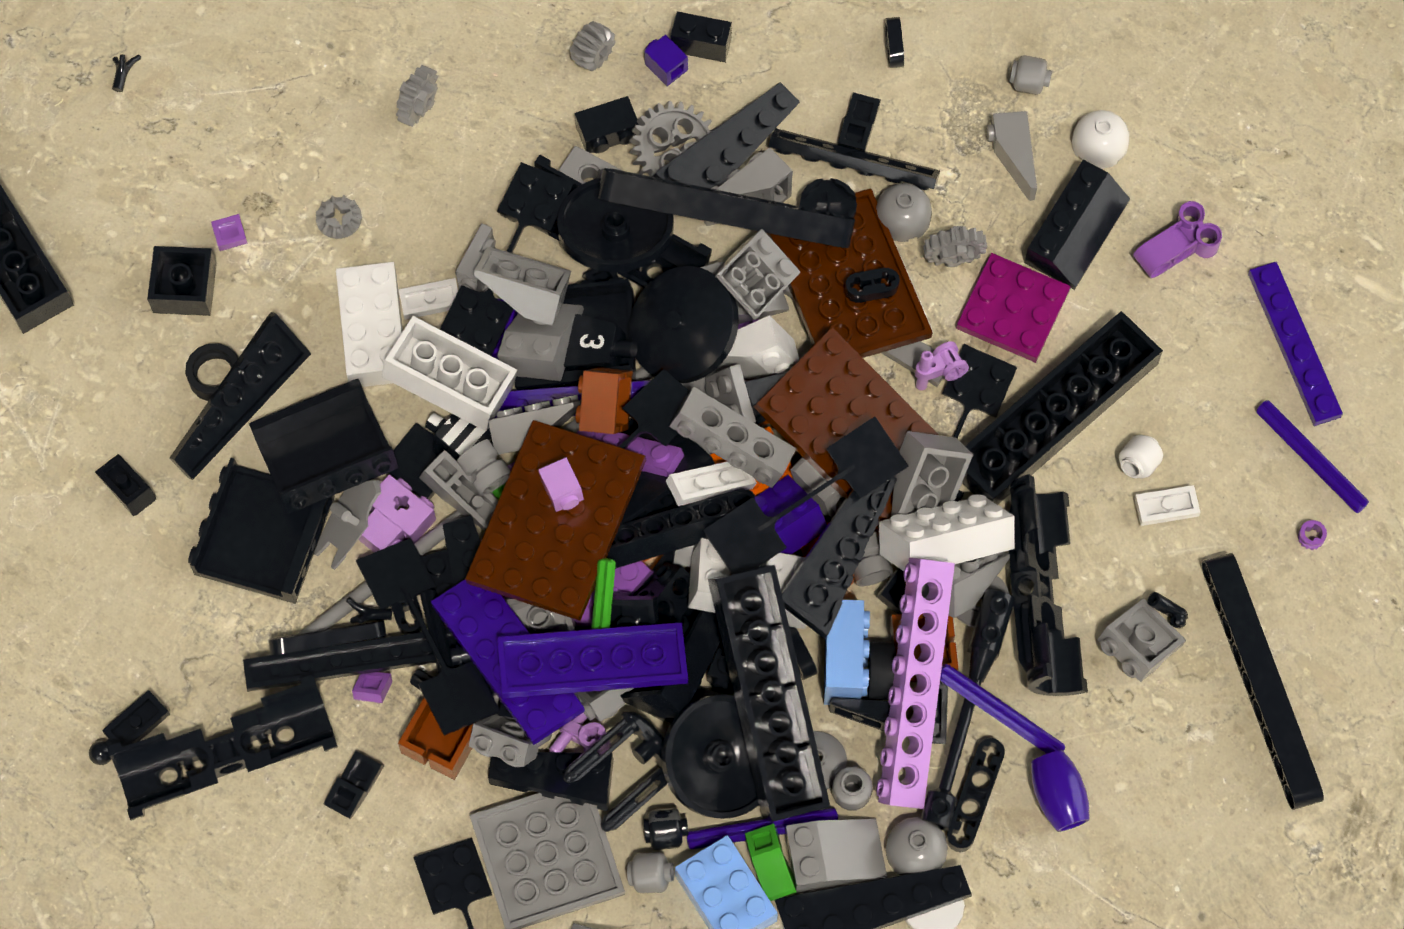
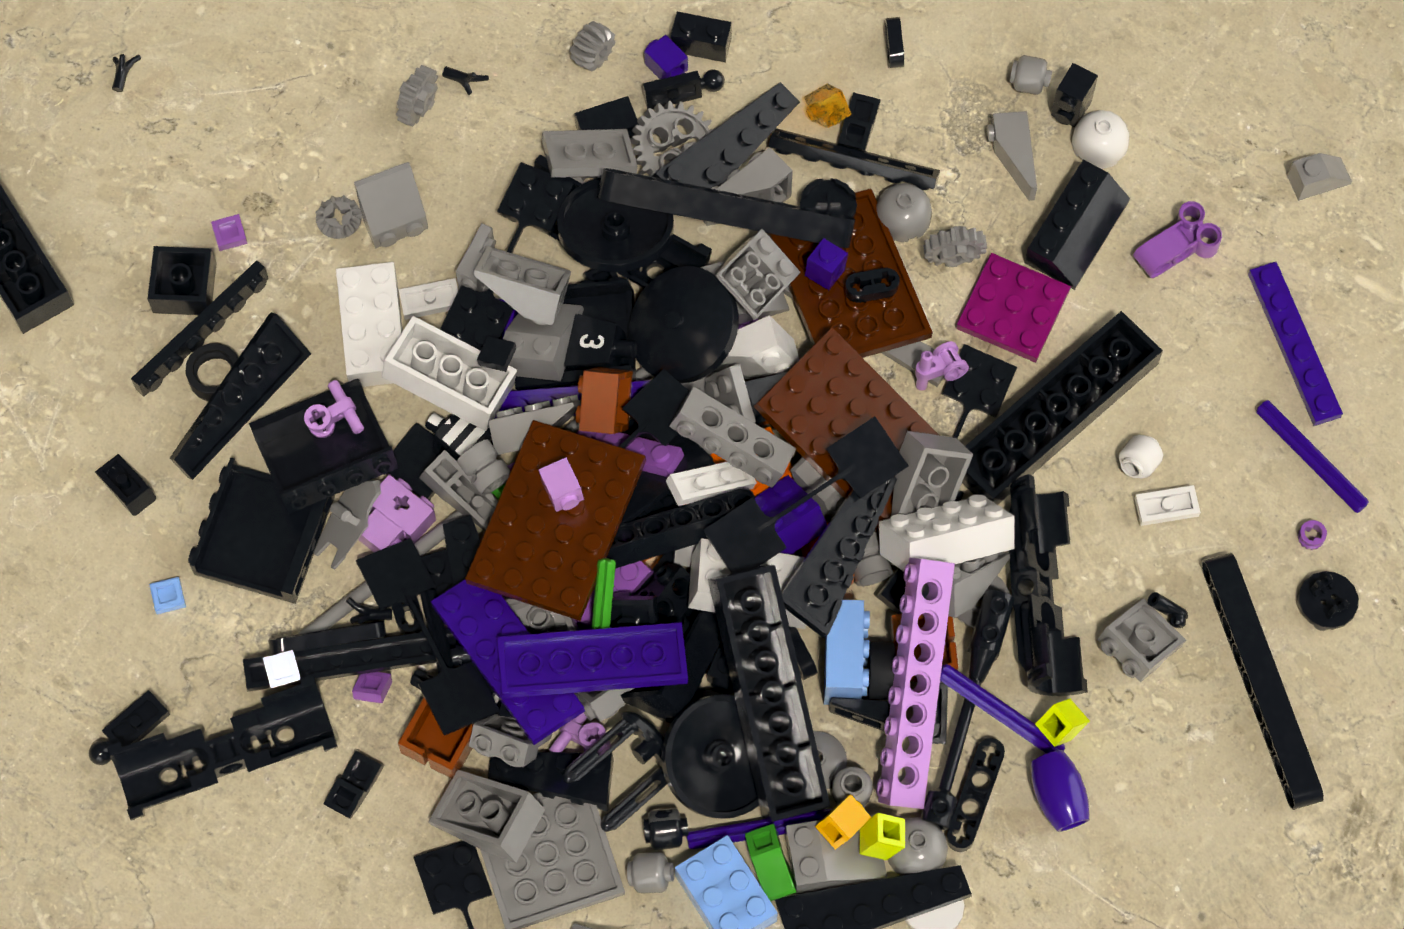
(167, 595): none -> light blue tile
(196, 332): none -> black plate
(281, 668): none -> tile
(342, 408): none -> lavender piece
(391, 205): none -> light grey slope
(463, 77): none -> black bar
(488, 815): none -> light grey slope
(496, 353): none -> black tile
(588, 152): none -> light grey plate
(681, 87): none -> black plate
(826, 264): none -> dark purple brick
(827, 106): none -> clear yellow brick
(843, 821): none -> yellow brick
(882, 836): none -> neon yellow brick
(1062, 722): none -> neon yellow brick
(1074, 95): none -> black brick
(1317, 175): none -> light grey slope
(1320, 588): none -> black plate

